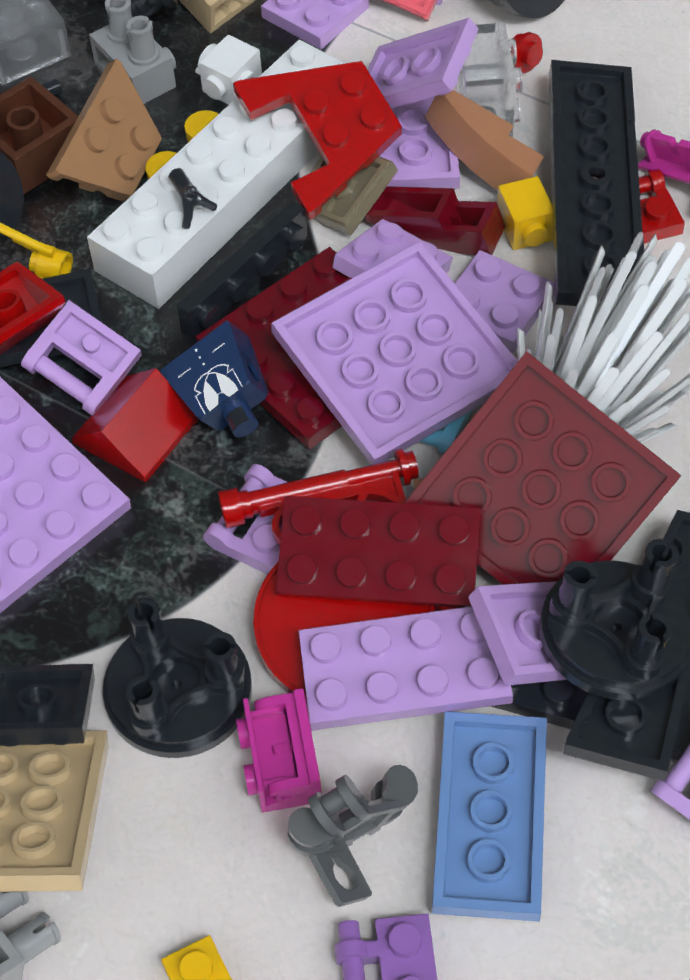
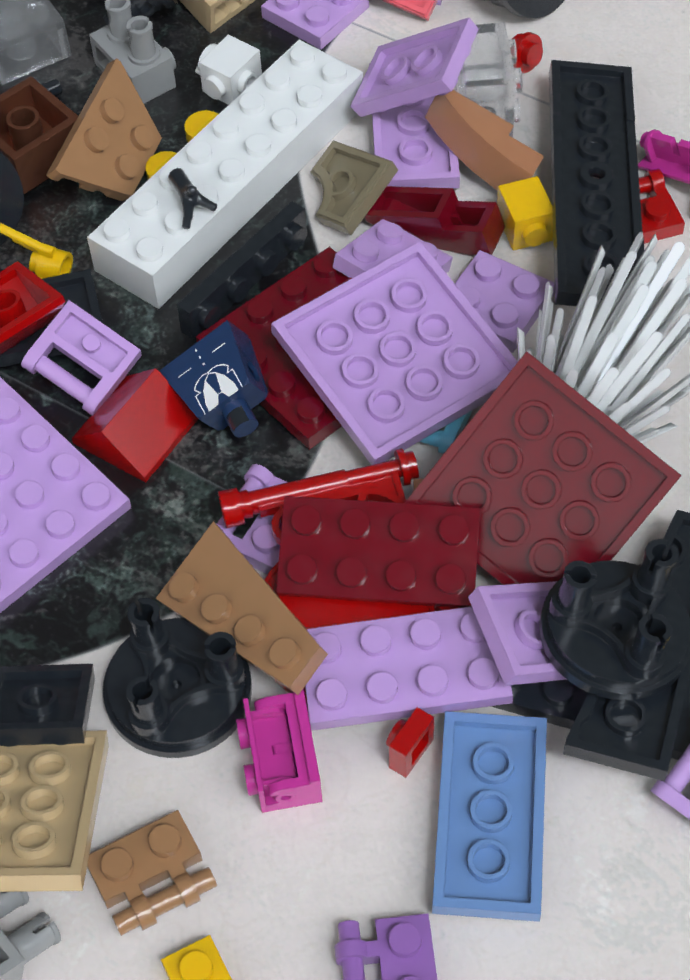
(144, 860): none -> medium nougat plate
(226, 594): none -> medium nougat wing
(327, 835): dark grey piece -> none
(342, 116): red wing -> none
(409, 741): none -> red plate

